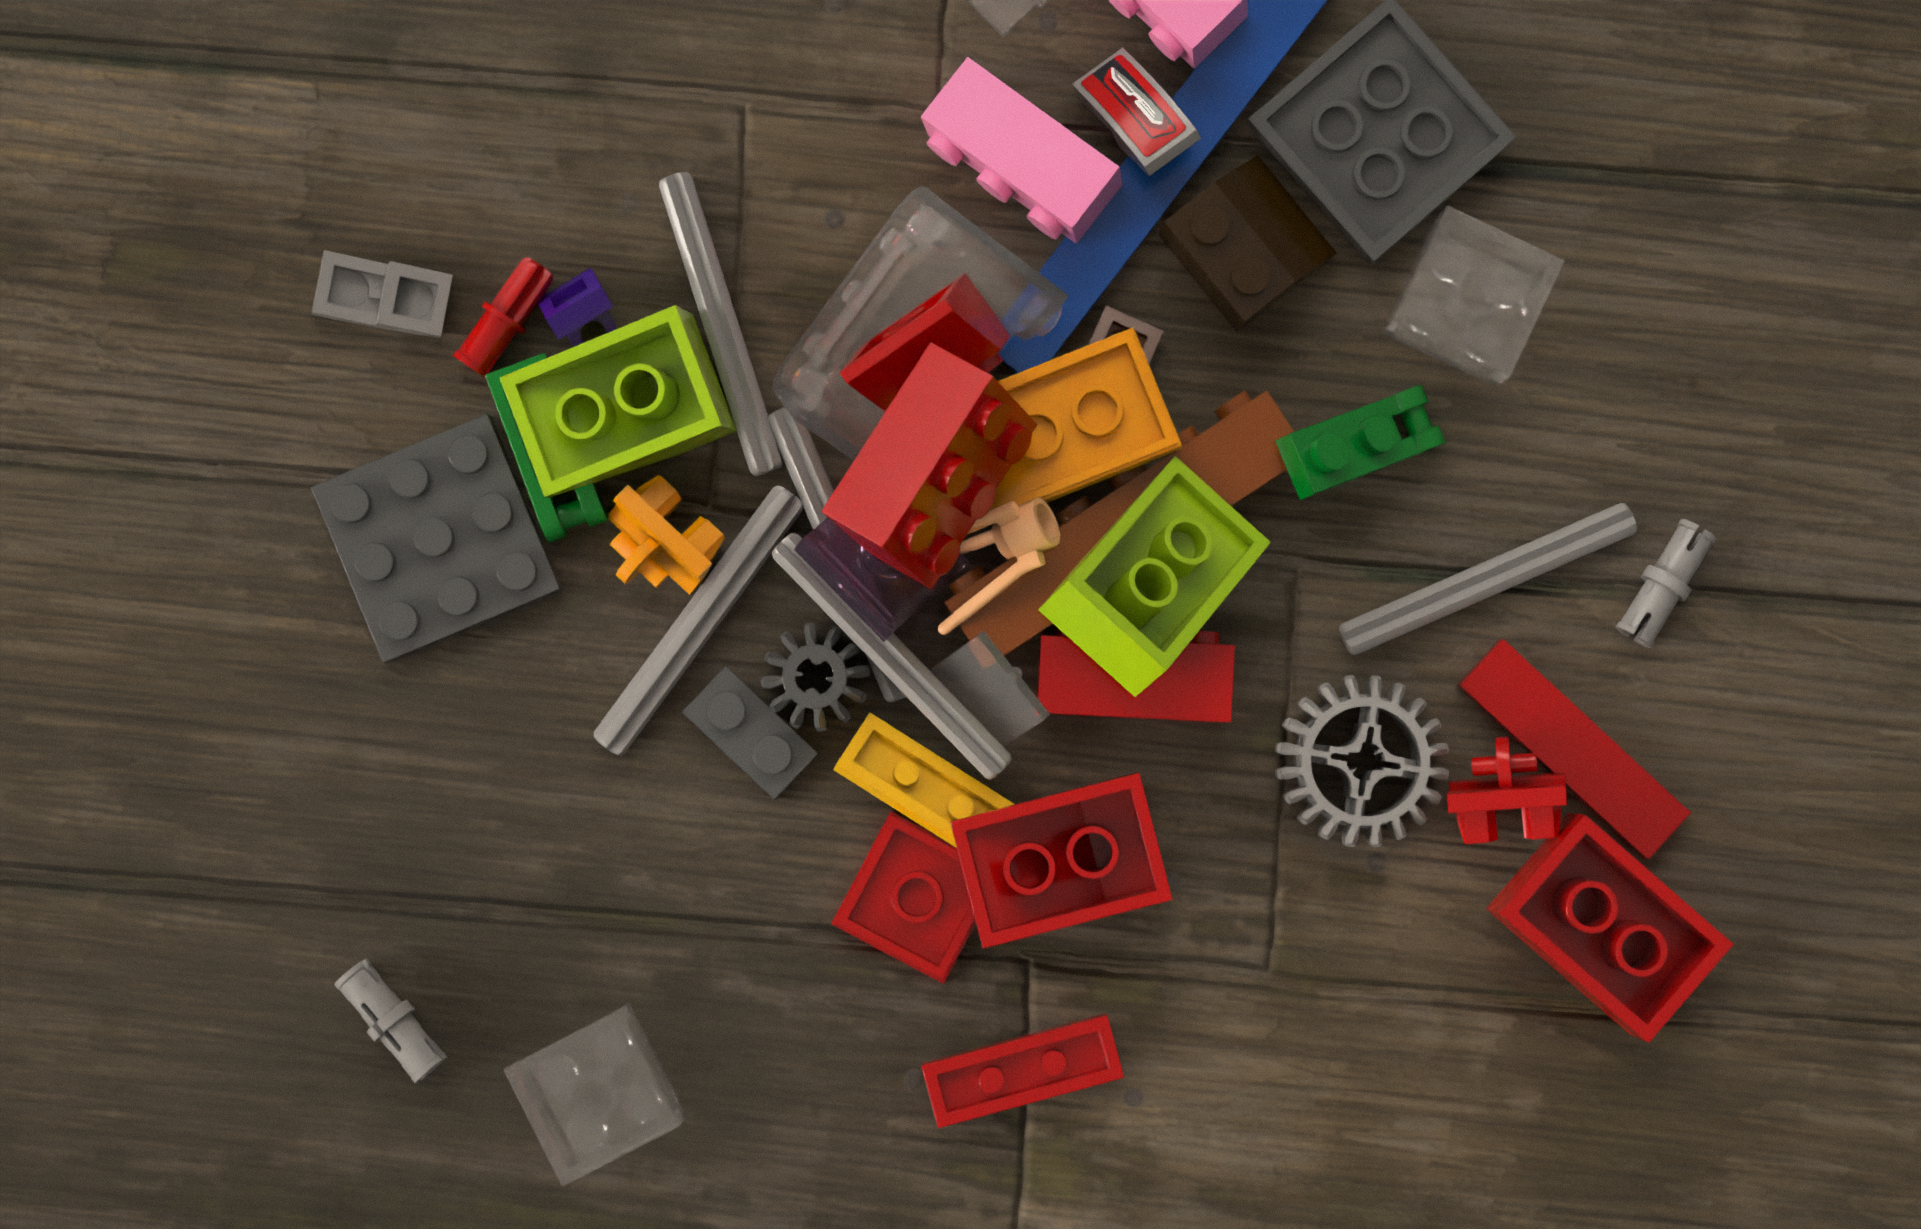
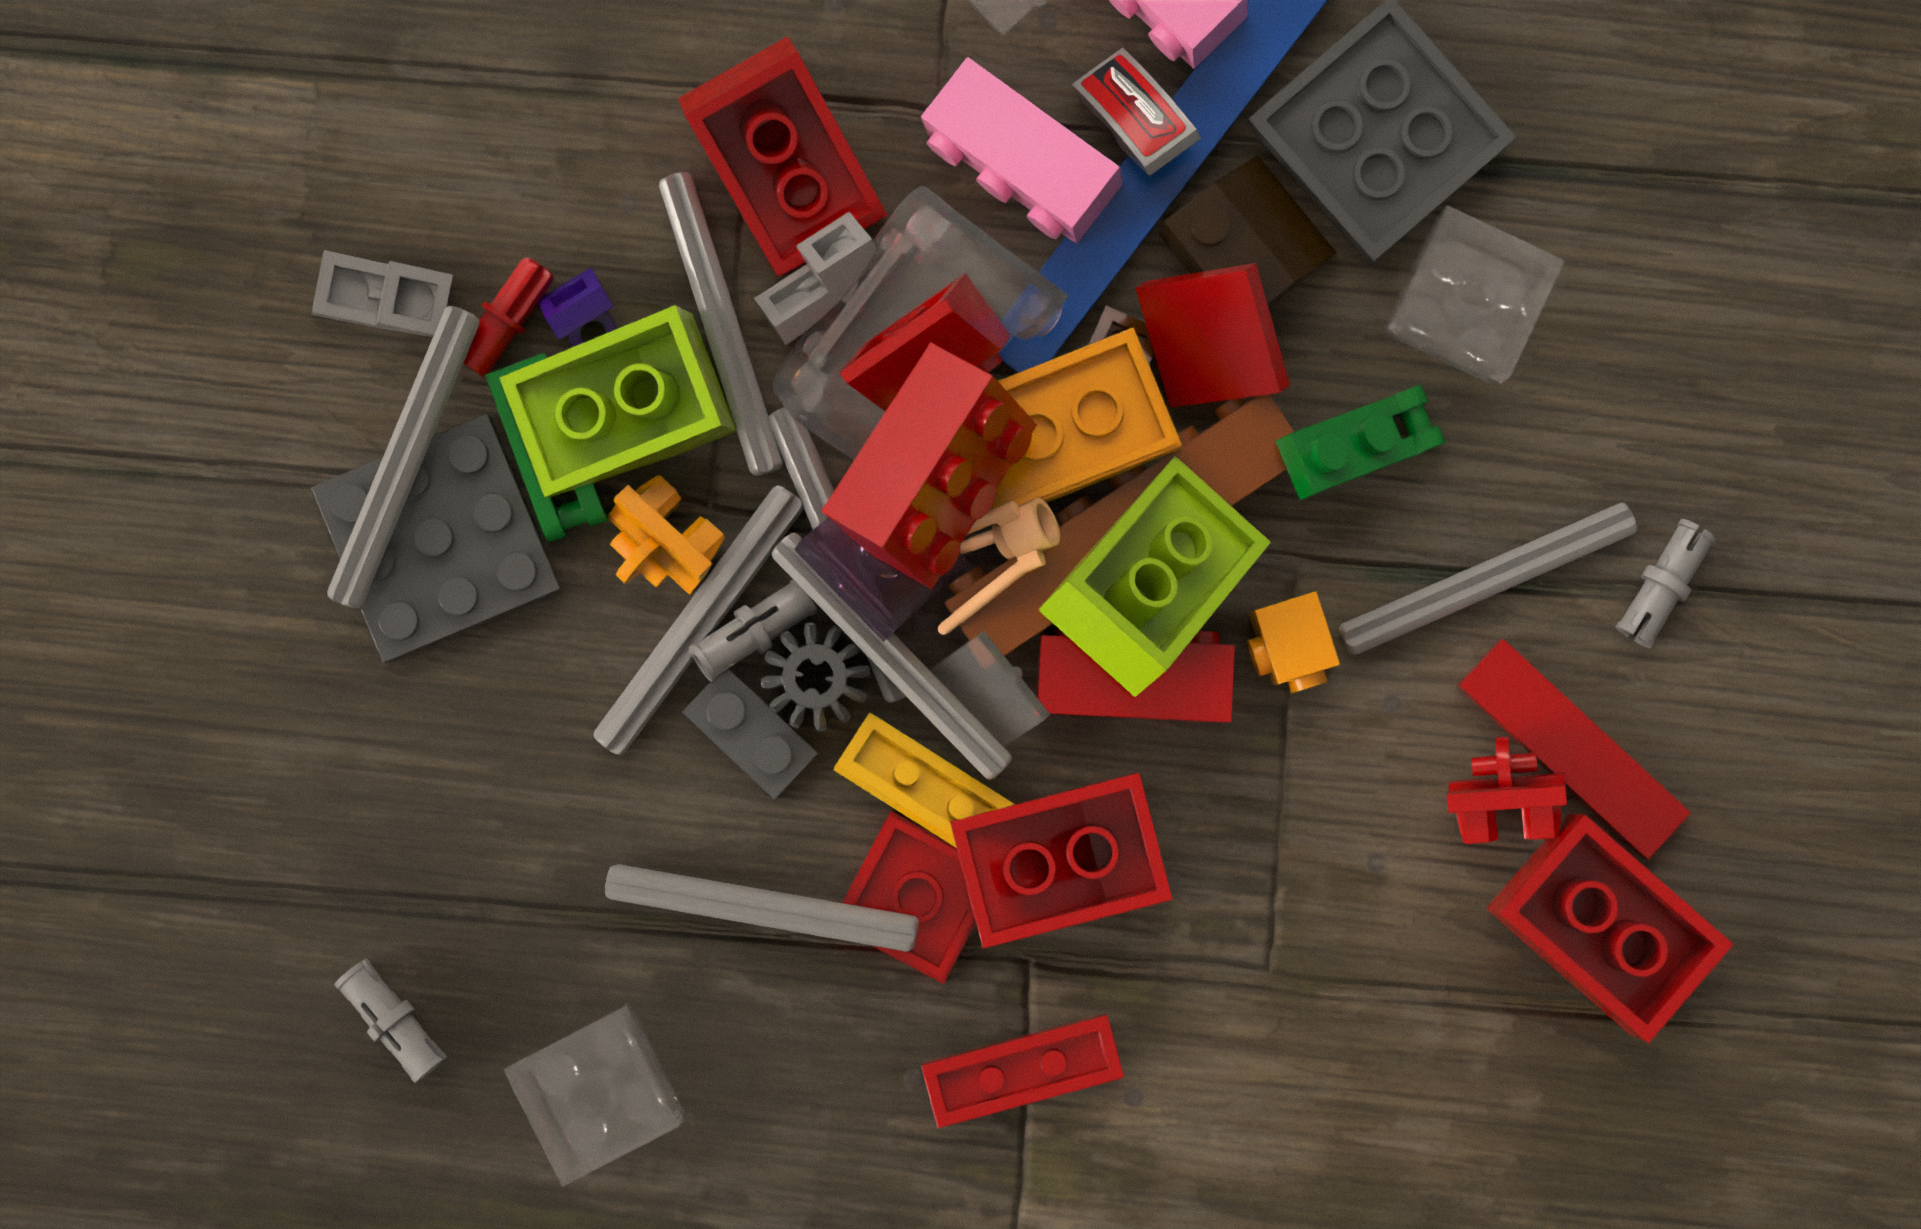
(403, 457): none -> light grey axle
(752, 630): none -> light grey pin
(762, 907): none -> light grey axle
(779, 152): none -> red slope
(833, 265): none -> light grey slope
(1213, 336): none -> red tile
(1292, 643): none -> light orange brick
(1354, 789): light grey gear -> none

